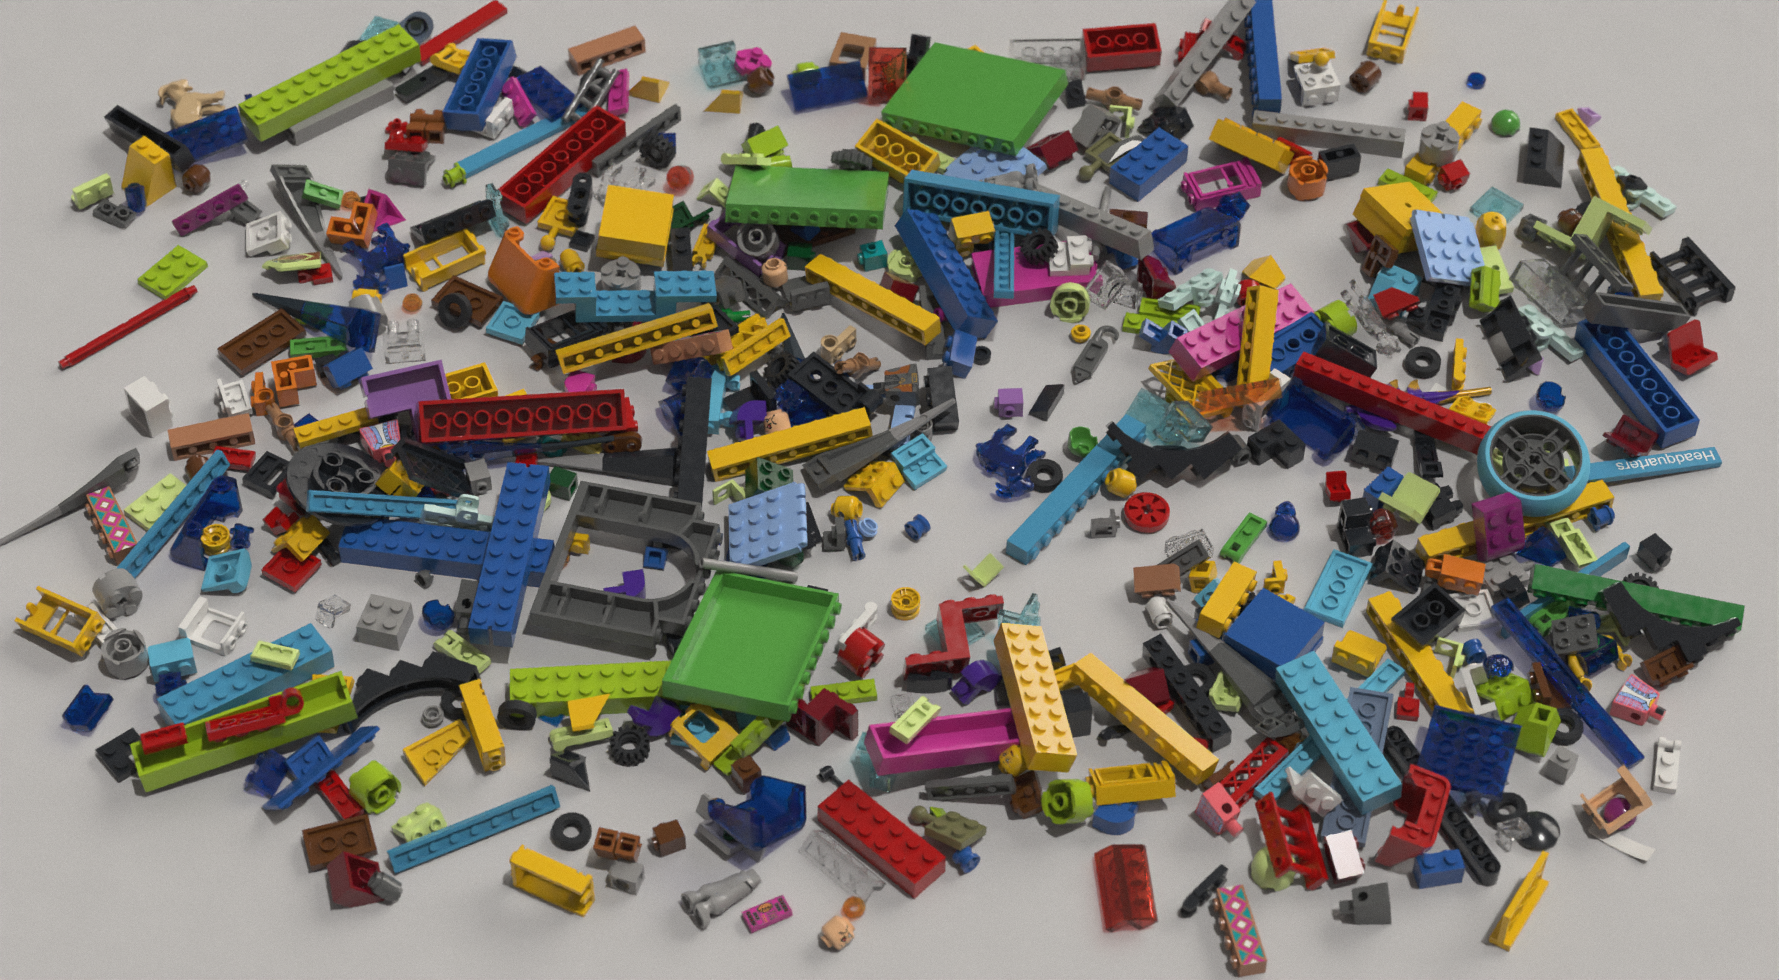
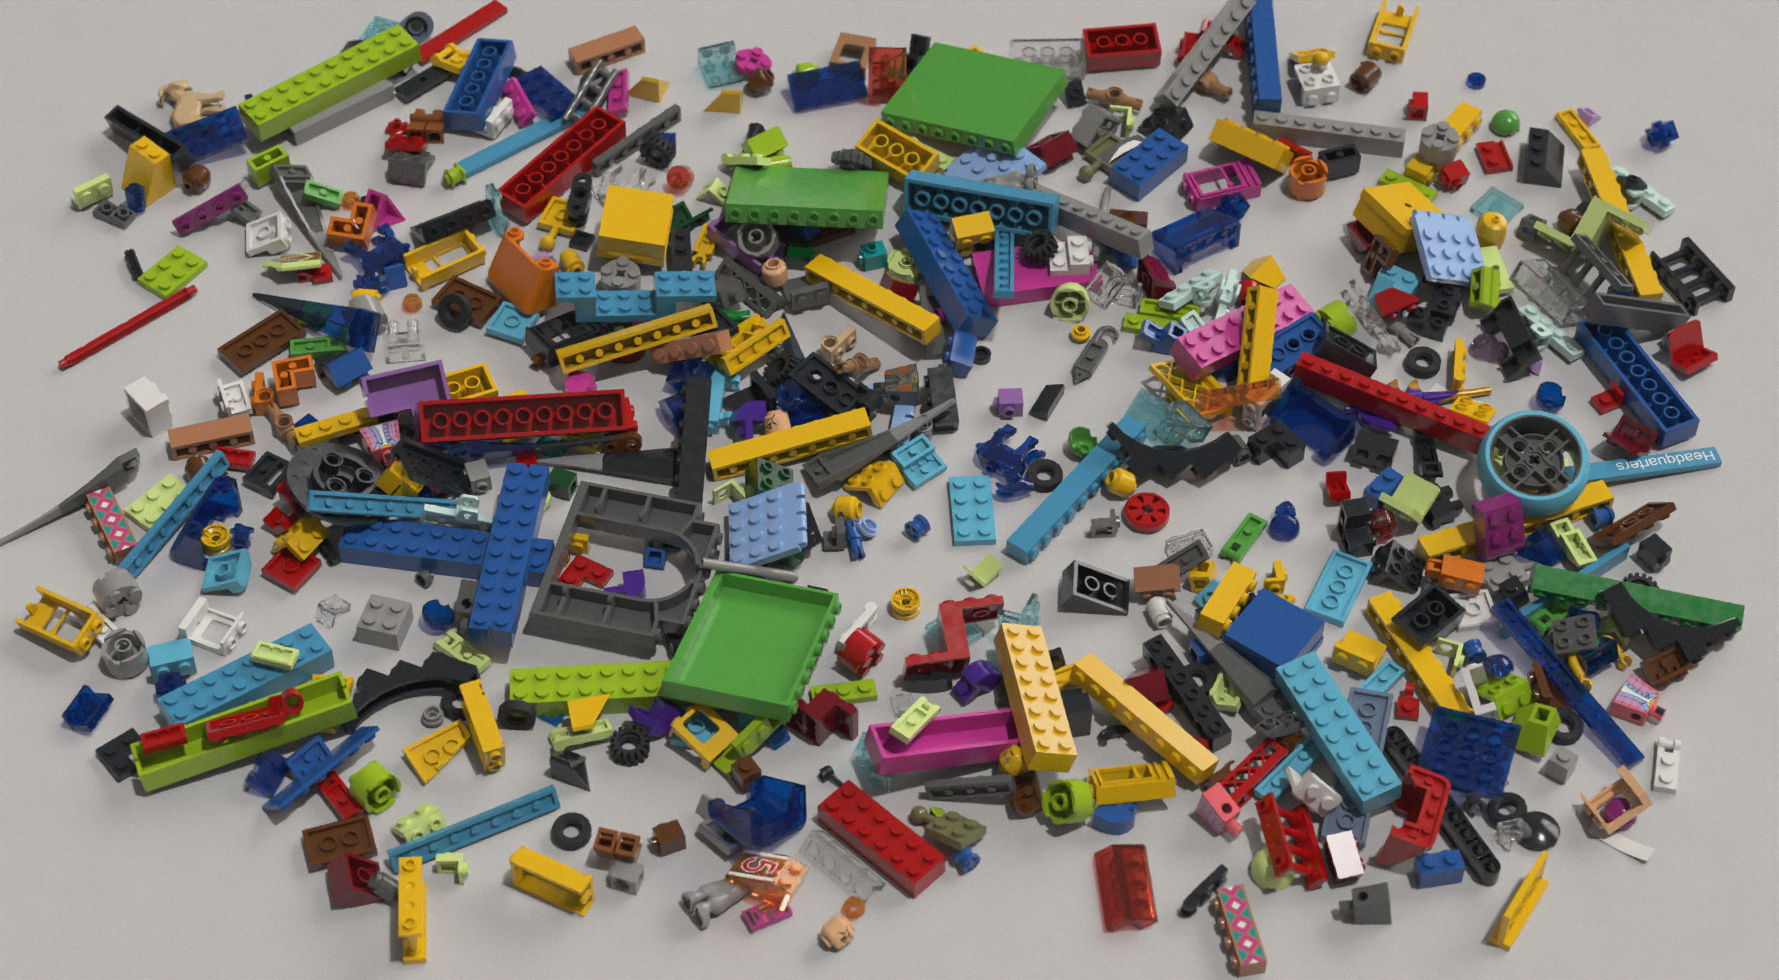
(133, 263): none -> black axle
(260, 164): none -> lime brick
(412, 911): none -> yellow fence
(452, 863): none -> yellowish green bracket
(586, 570): none -> red plate
(768, 876): none -> clear orange slope
(972, 510): none -> medium azure plate
(1094, 590): none -> black slope
(1488, 348): none -> clear purple hair
(1494, 157): none -> red plate
(1608, 400): none -> red bracket
(1631, 524): none -> reddish brown plate
(1661, 133): none -> clear blue brick

